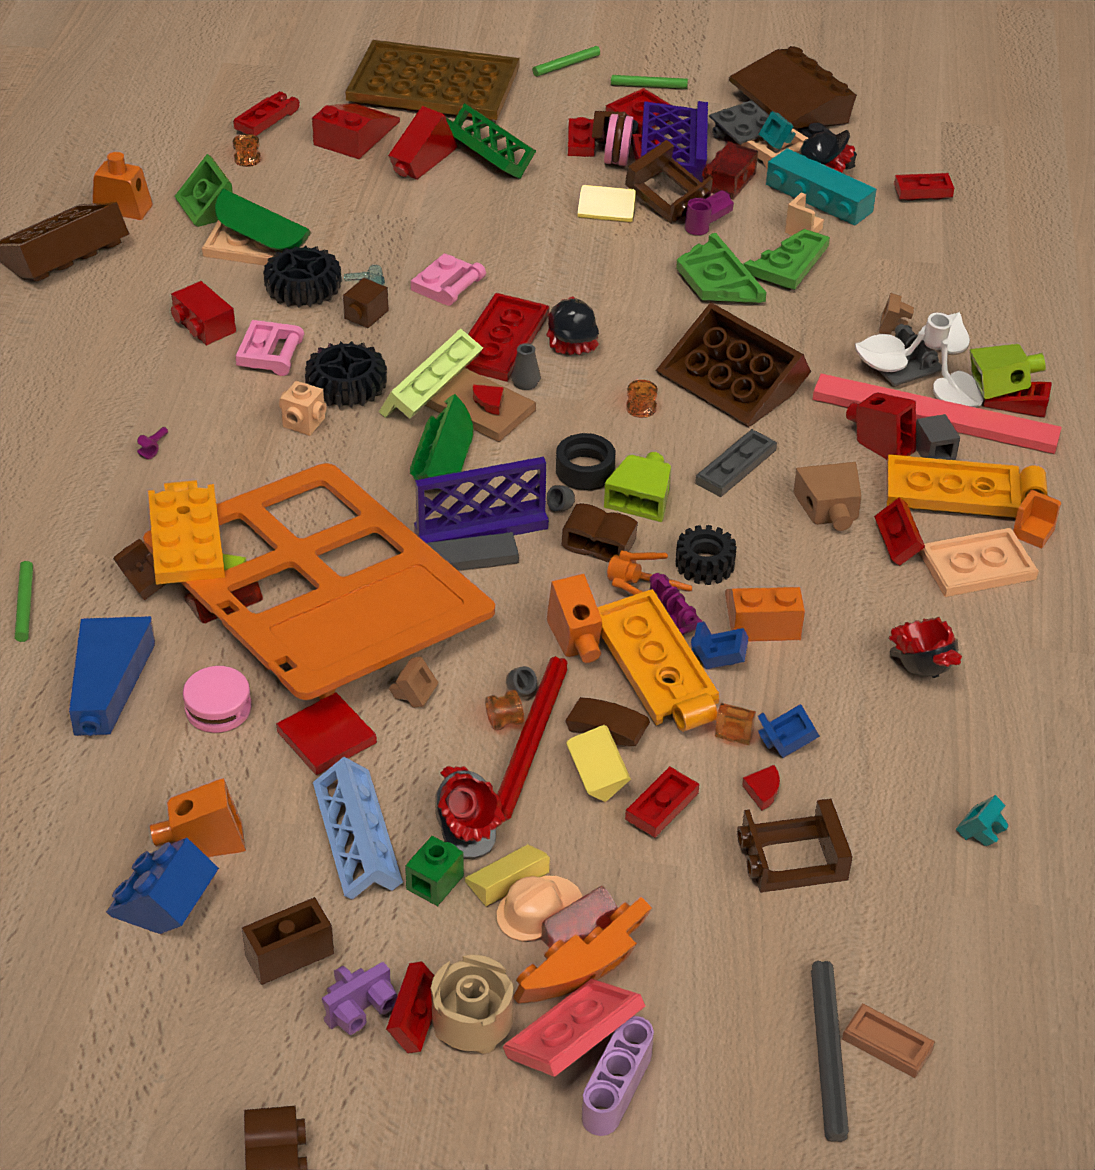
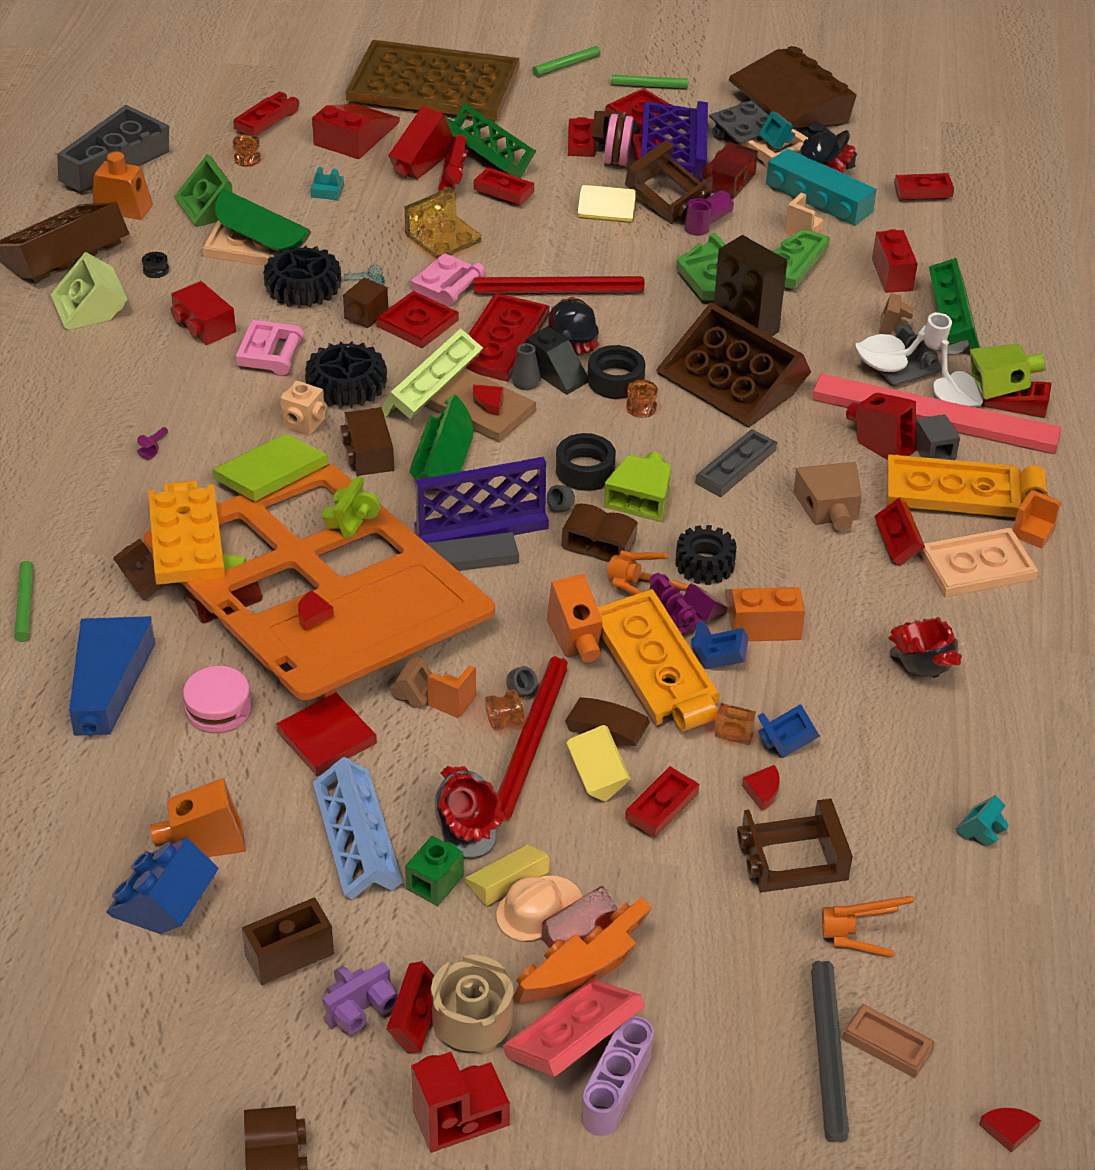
(88, 293): none -> yellowish green slope
(124, 131): none -> dark grey wedge
(155, 264): none -> black bush
(270, 467): none -> lime tile
(313, 610): none -> red tile
(326, 185): none -> teal tile
(351, 508): none -> lime hips
(367, 441): none -> reddish brown brick
(417, 319): none -> red tile
(436, 227): none -> clear yellow bracket
(452, 693): none -> orange panel
(453, 167): none -> red hinge
(456, 1103): none -> red brick
(503, 186): none -> red plate
(557, 360): none -> pearl dark grey slope
(569, 284): none -> red axle
(614, 357): none -> black tyre
(704, 603): none -> magenta slope
(751, 283): none -> dark brown brick
(841, 921): none -> orange plant
(894, 261): none -> red brick
(954, 301): none -> green fence
(1009, 1126): none -> red tile

